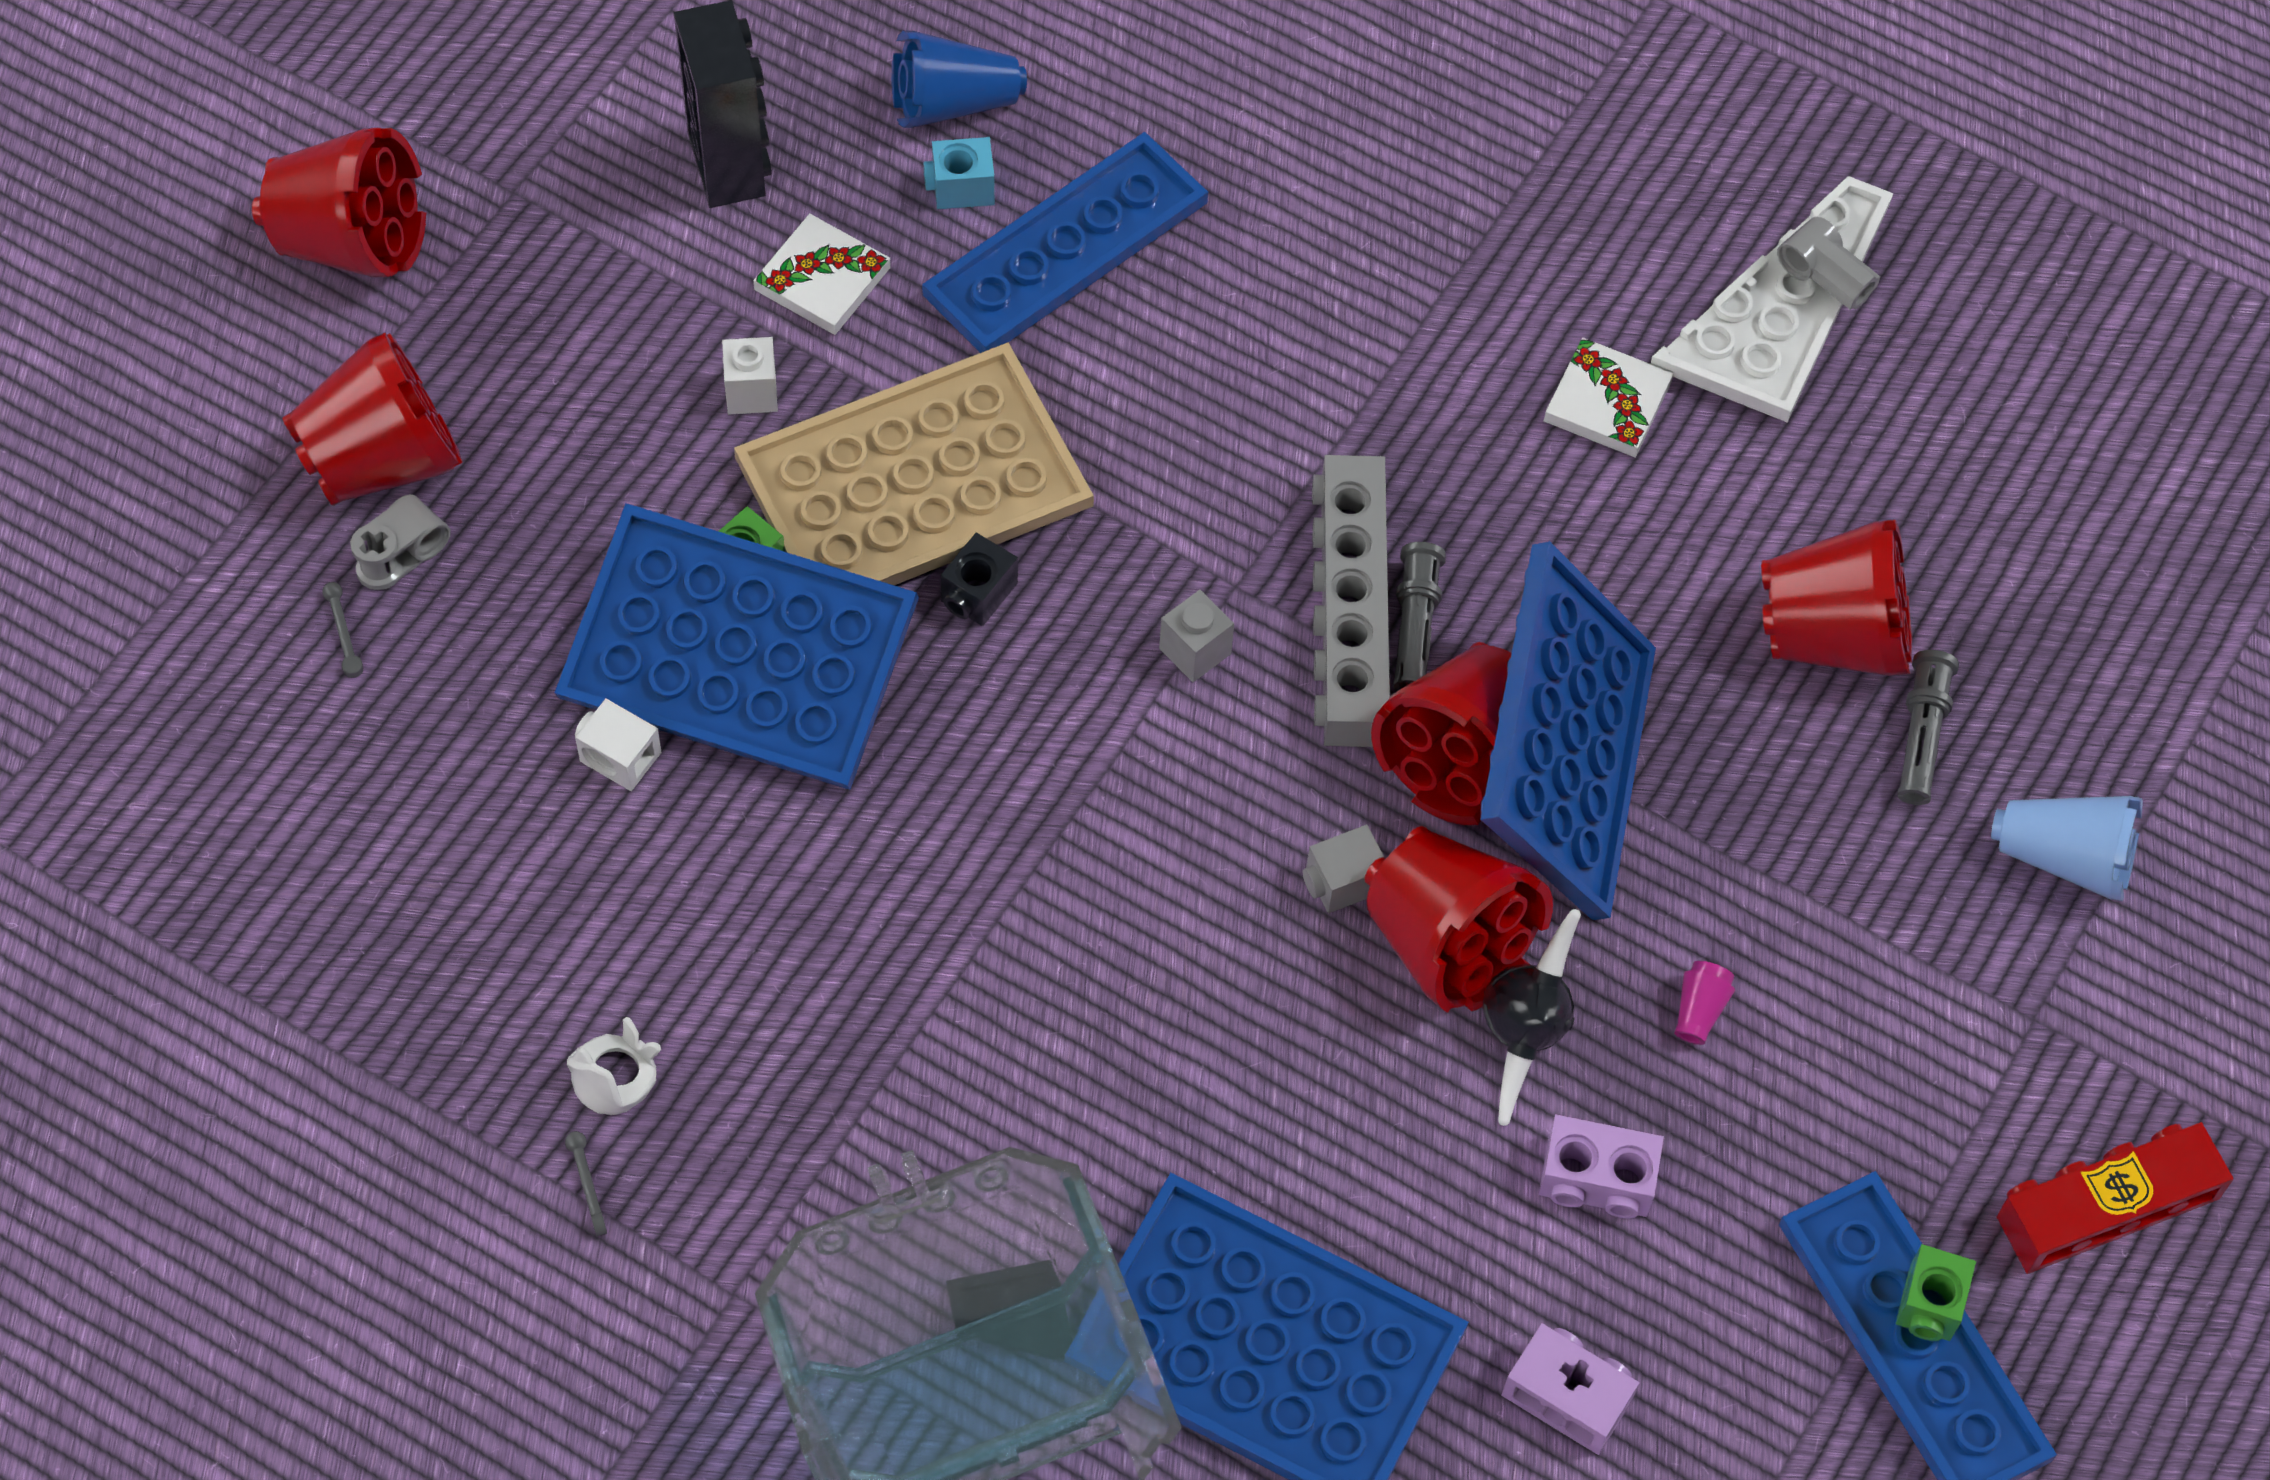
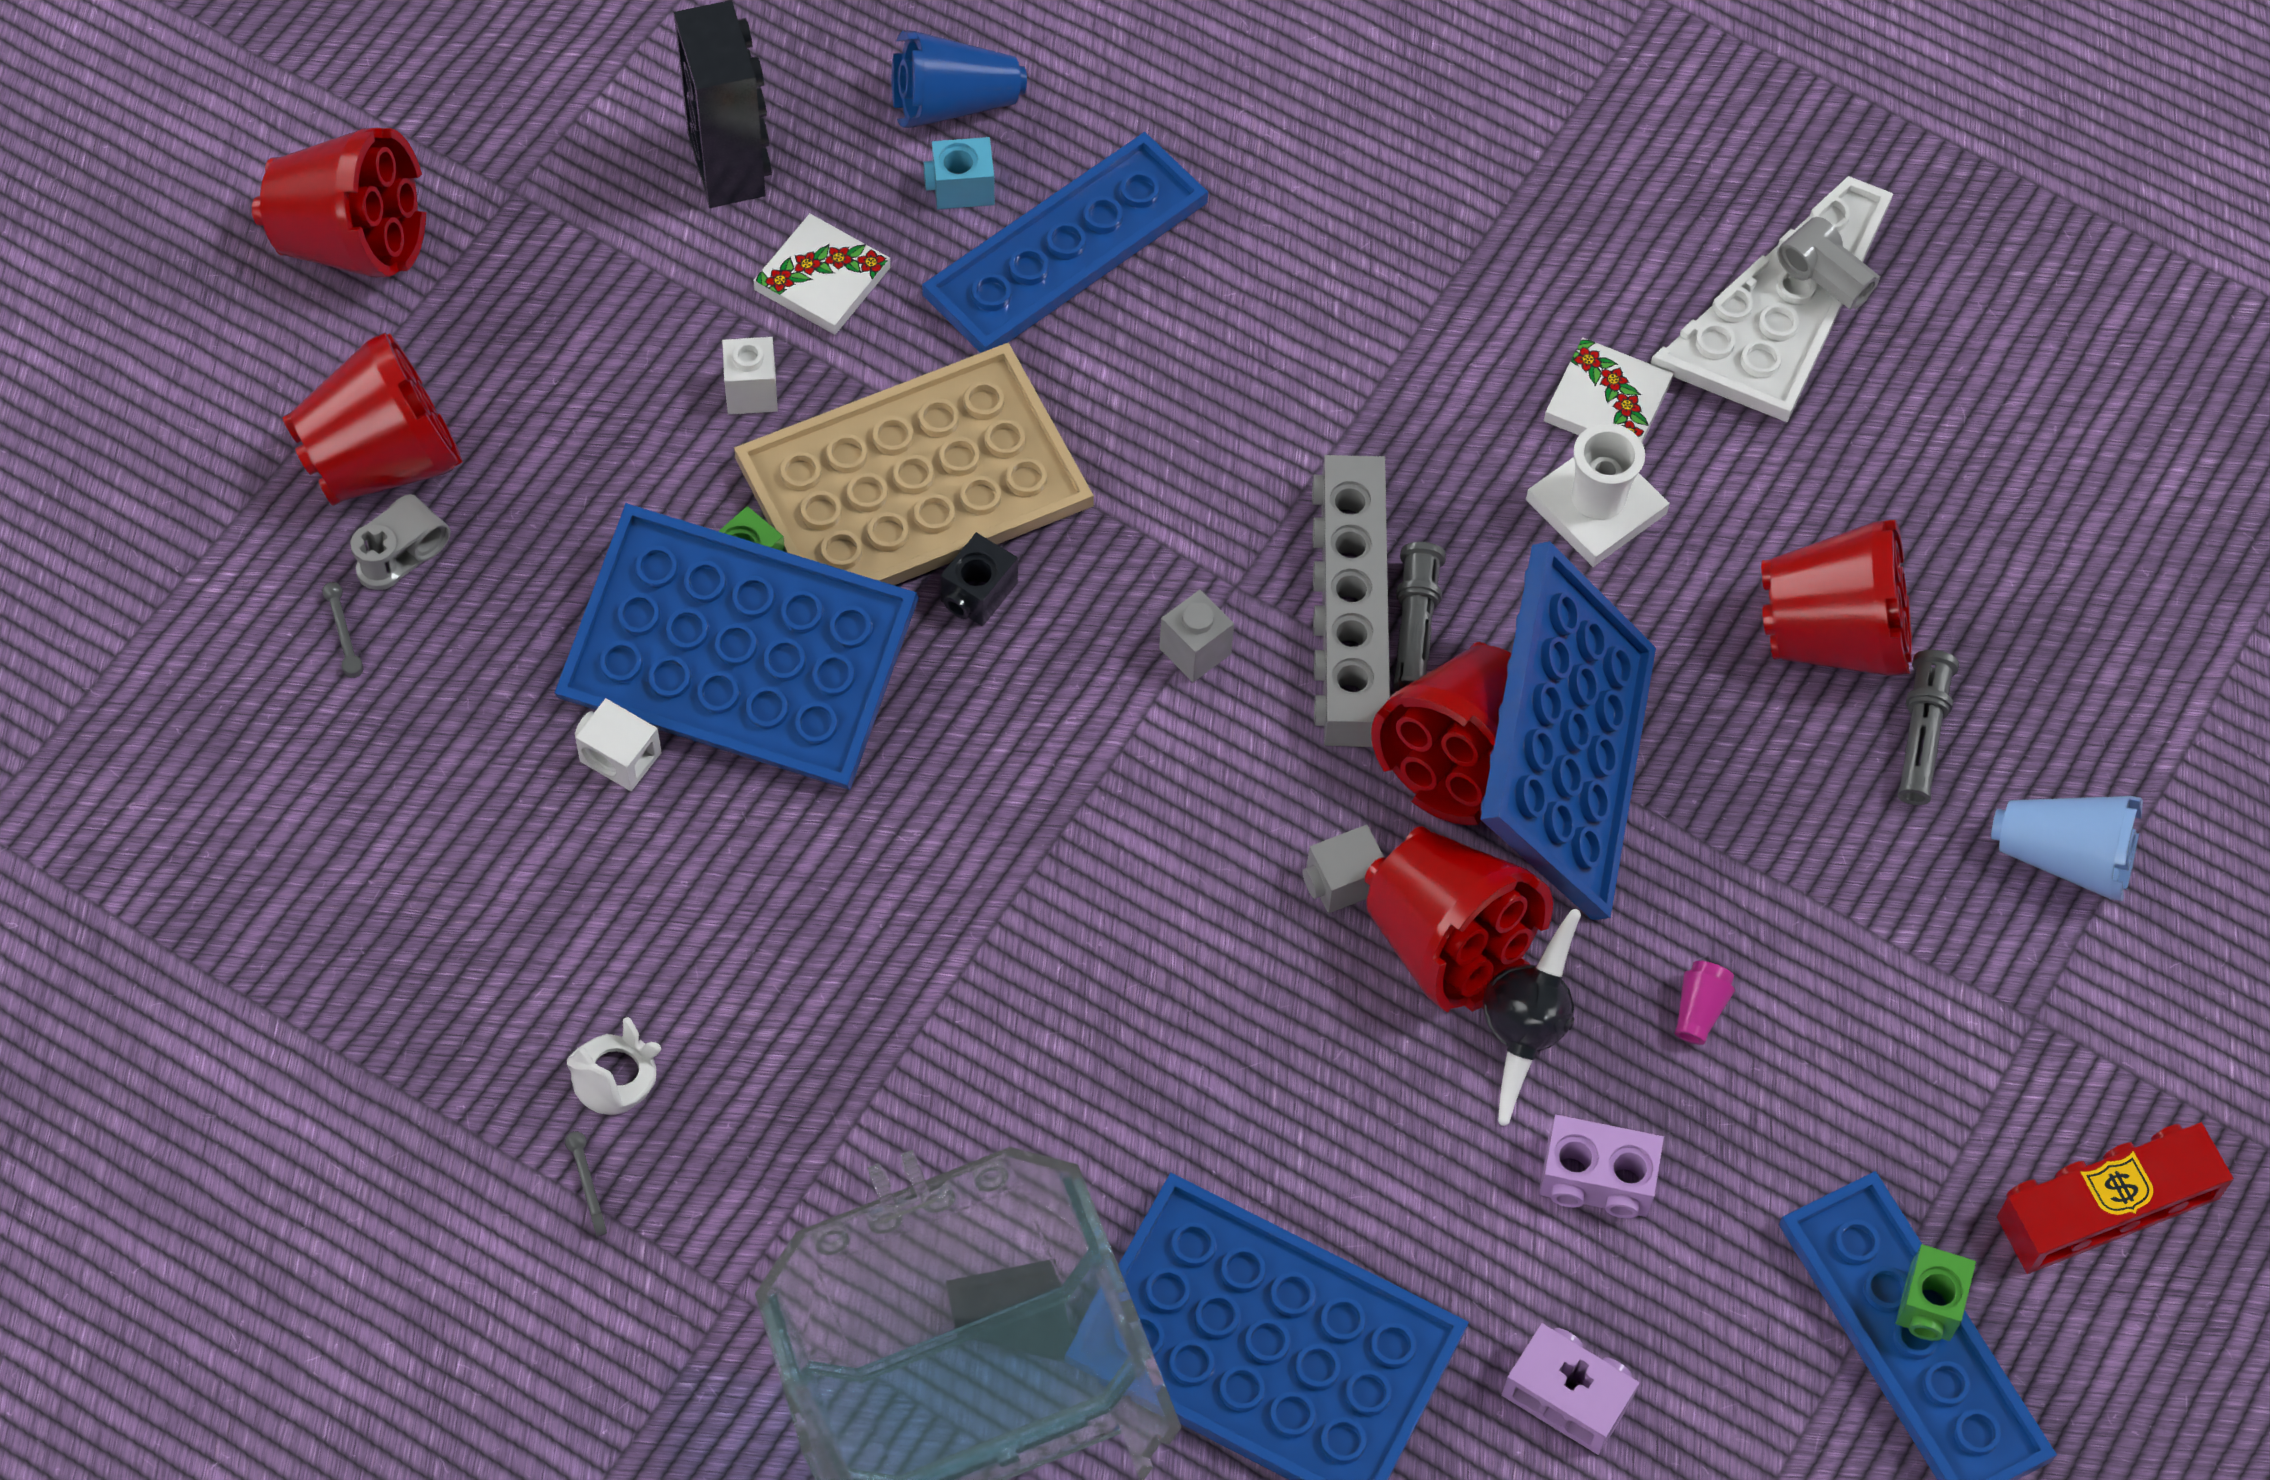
(1598, 494): none -> white plant

